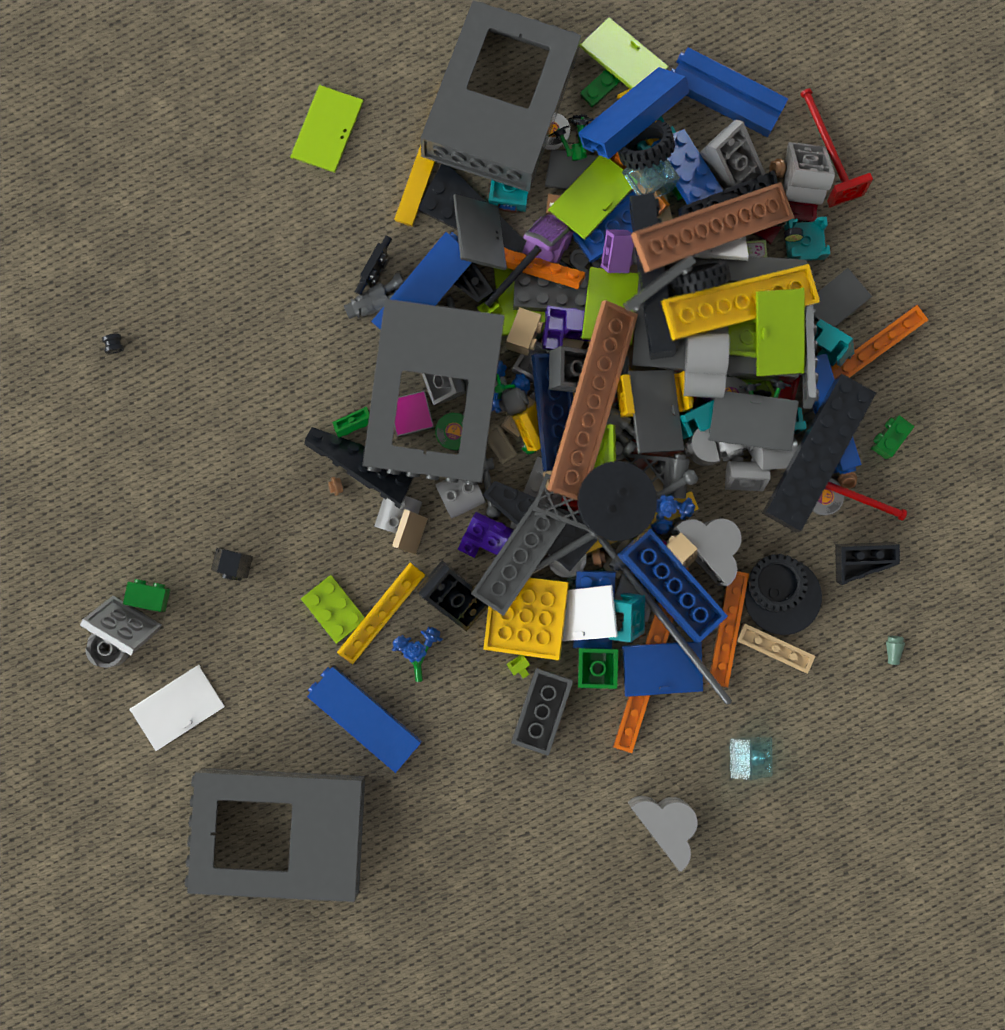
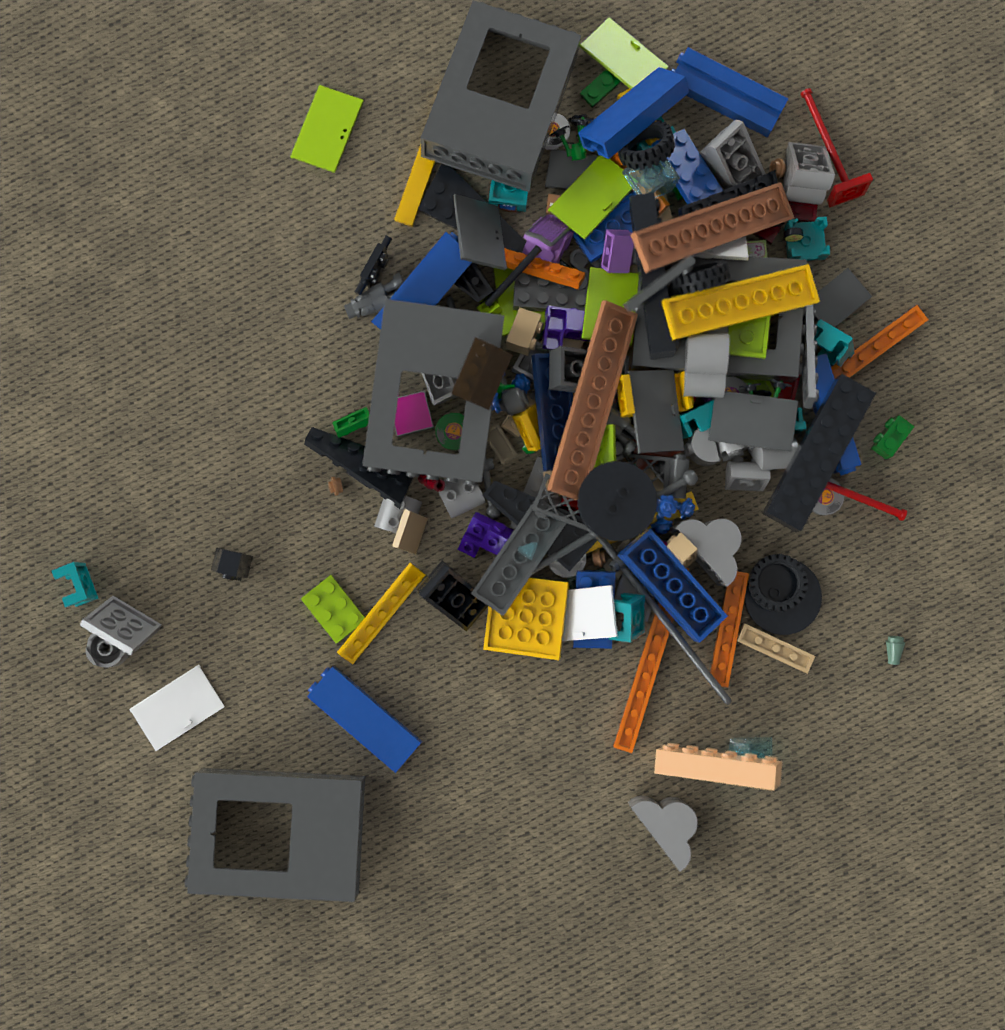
(82, 582): none -> teal panel
(112, 343): black wheel -> none
(146, 596): green brick -> none
(416, 651): blue plant -> none
(432, 484): none -> dark red pin
(481, 373): none -> dark brown slope
(519, 665): lime tile -> none
(528, 550): none -> clear light blue slope
(542, 711): dark grey brick -> none
(598, 668): green brick -> none
(660, 666): blue container -> none
(719, 767): none -> light nougat brick
(783, 333): lime container -> none
(848, 480): medium nougat plate -> none
(862, 559): black wedge -> none

